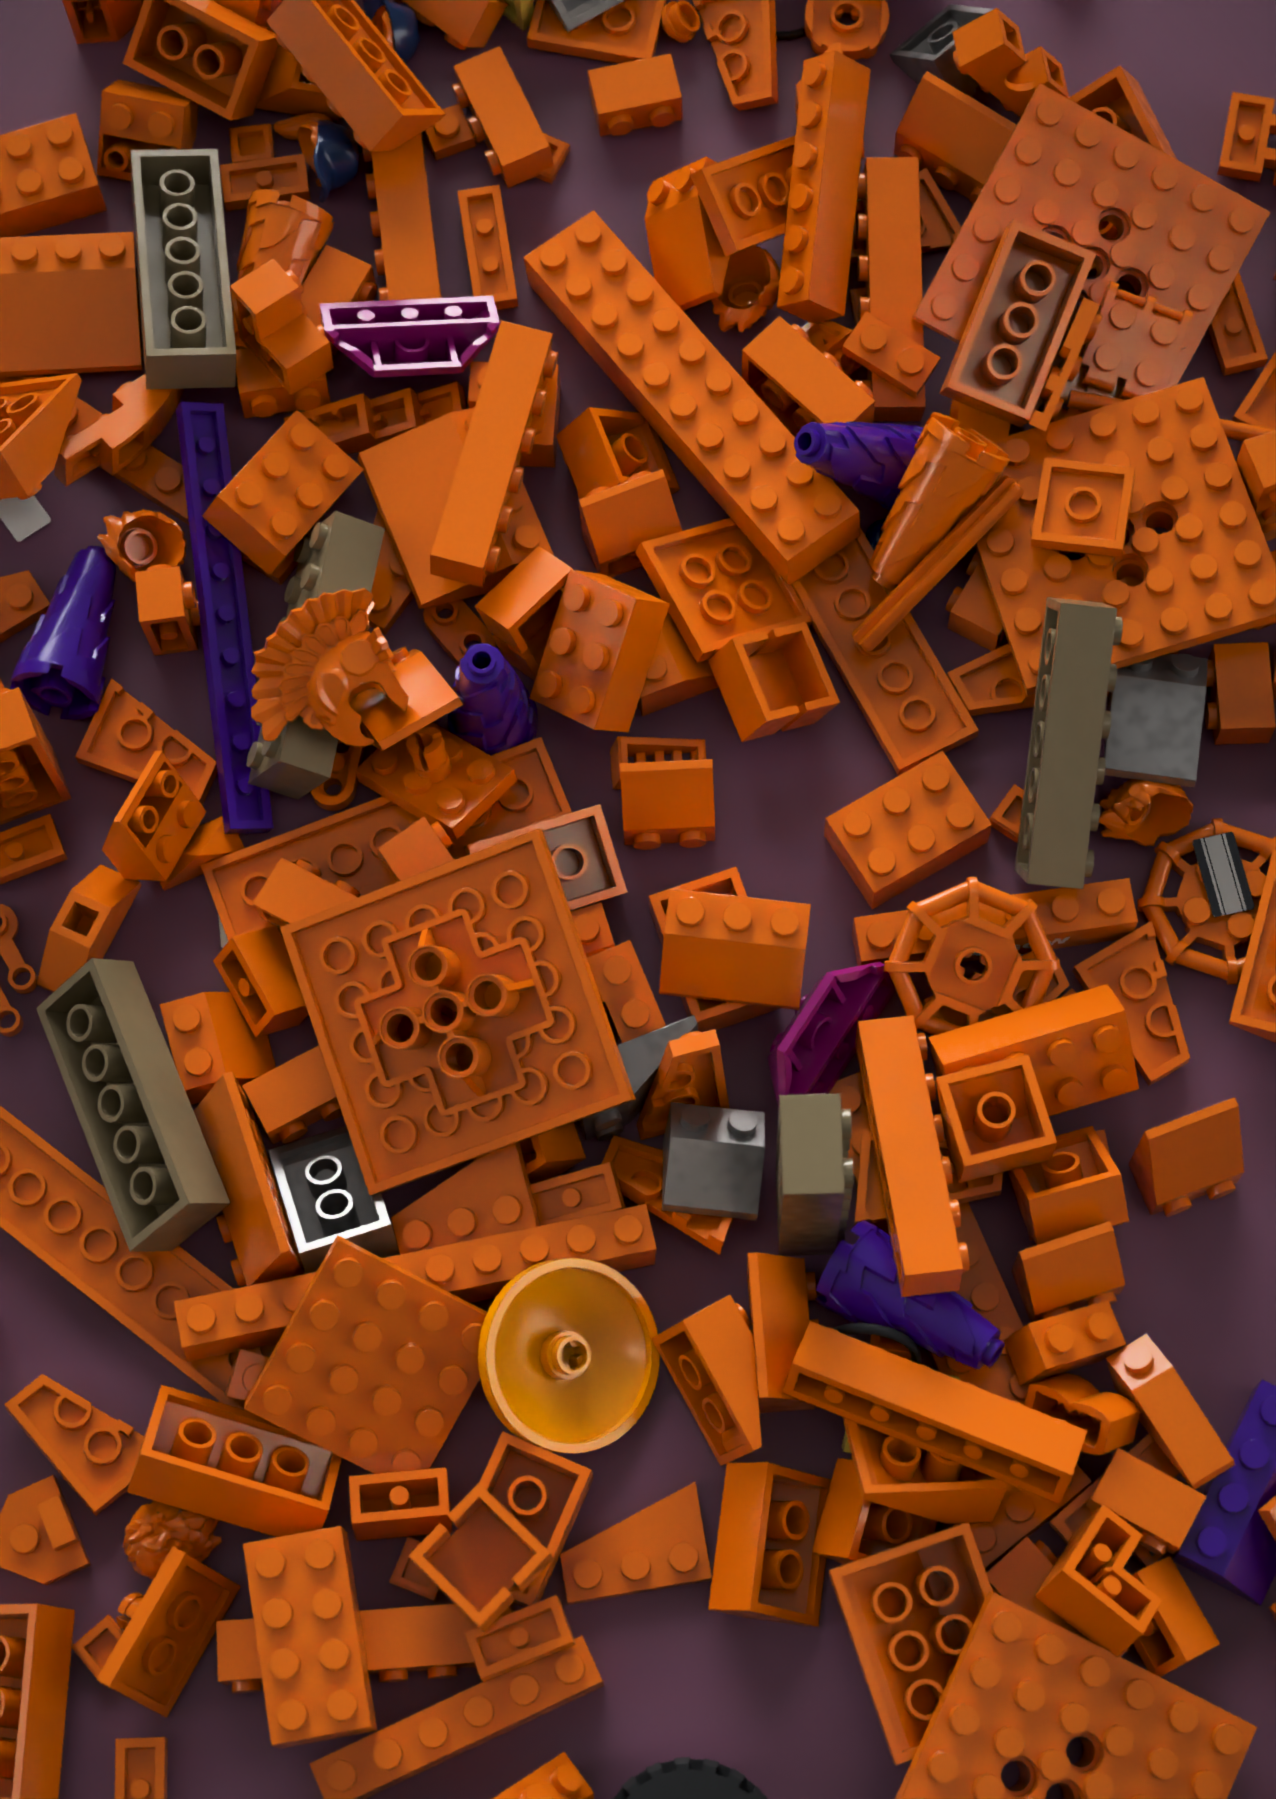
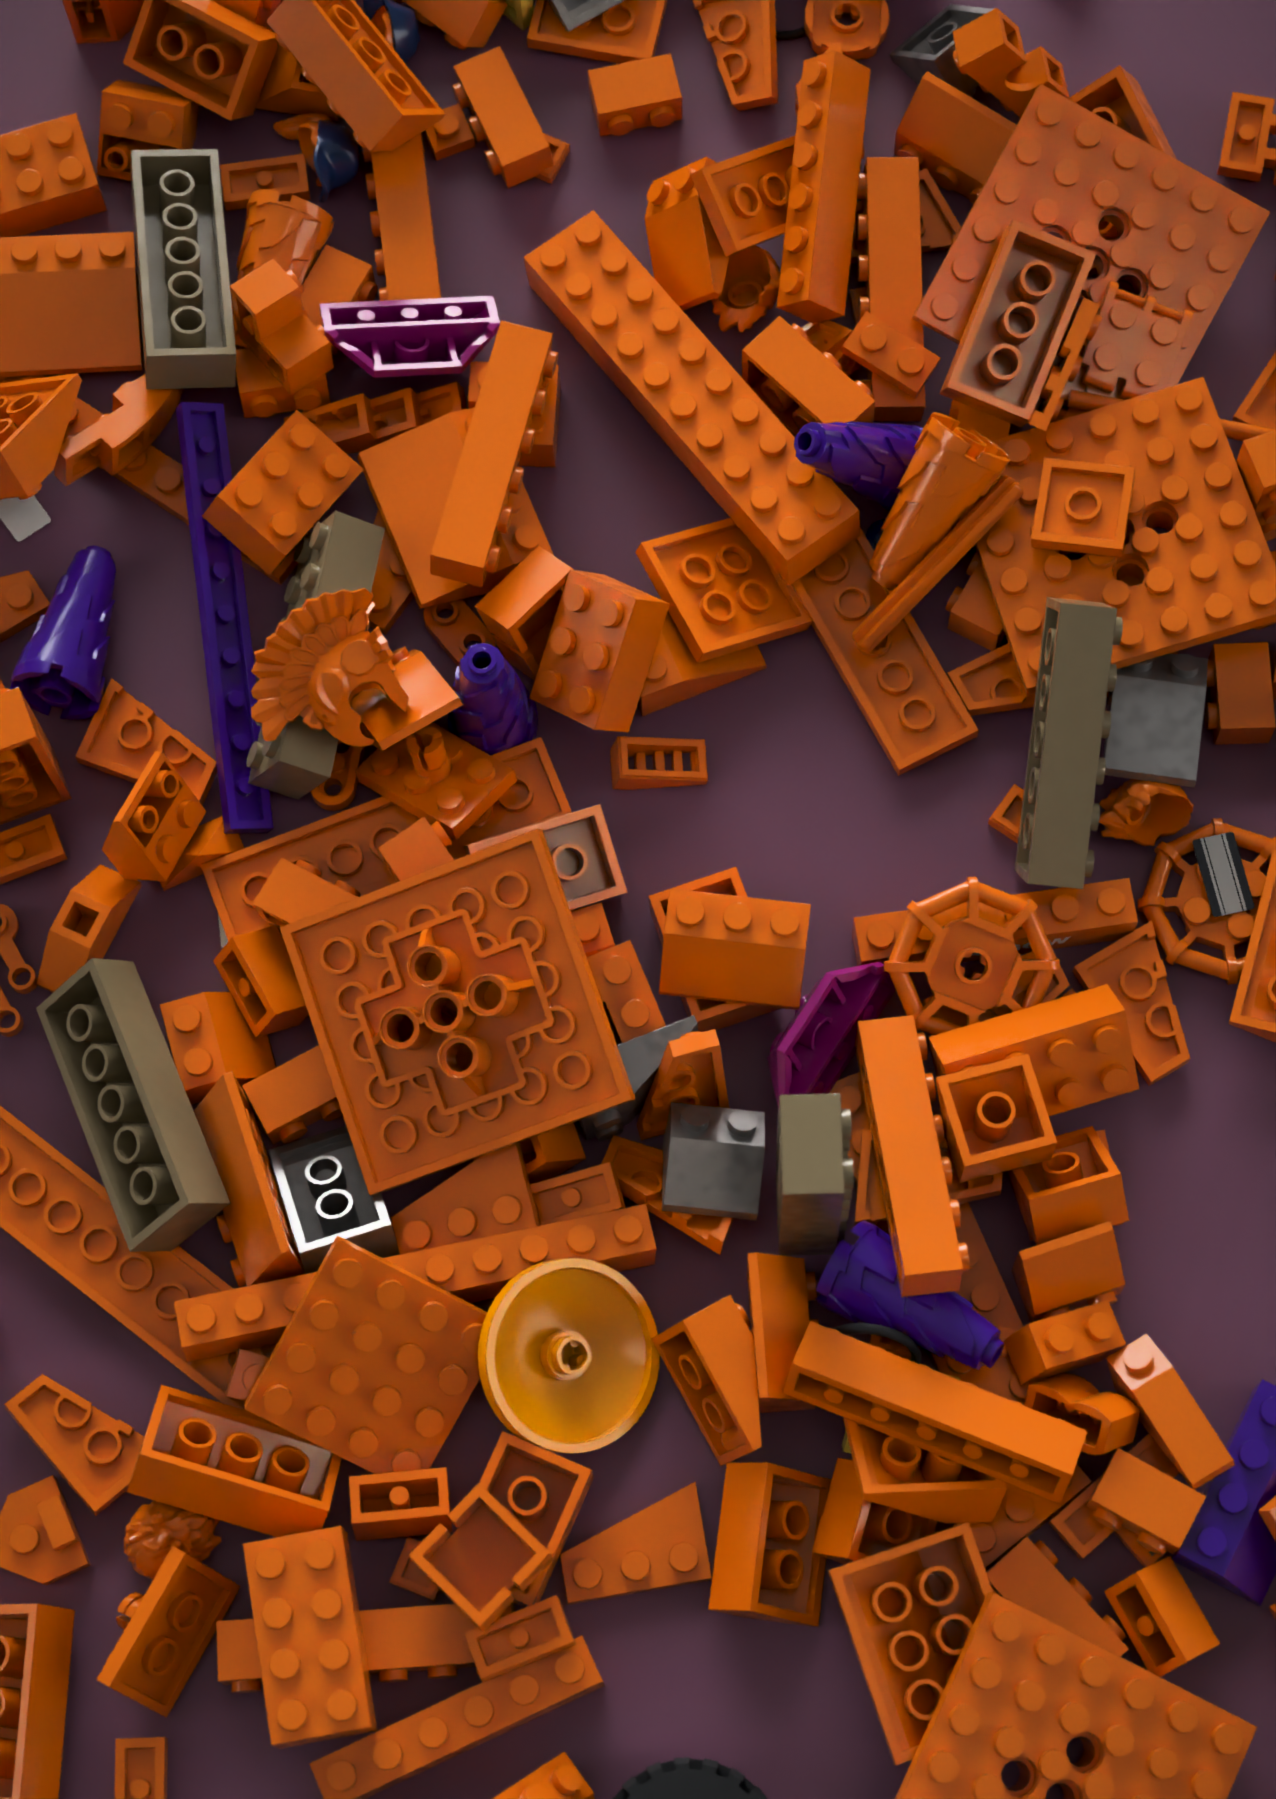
(98, 1644): orange tile -> none
(143, 541): orange hair -> none
(167, 609): orange brick -> none
(252, 142): orange tile -> none
(488, 245): orange plate -> none
(610, 447): orange slope -> none
(623, 517): orange slope -> none
(668, 803): orange slope -> none
(680, 20): orange plate -> none
(776, 686): orange piece -> none
(907, 829): orange brick -> none
(1093, 1588): orange brick -> none
(1190, 1158): orange slope -> none
(1236, 333): orange plate -> none

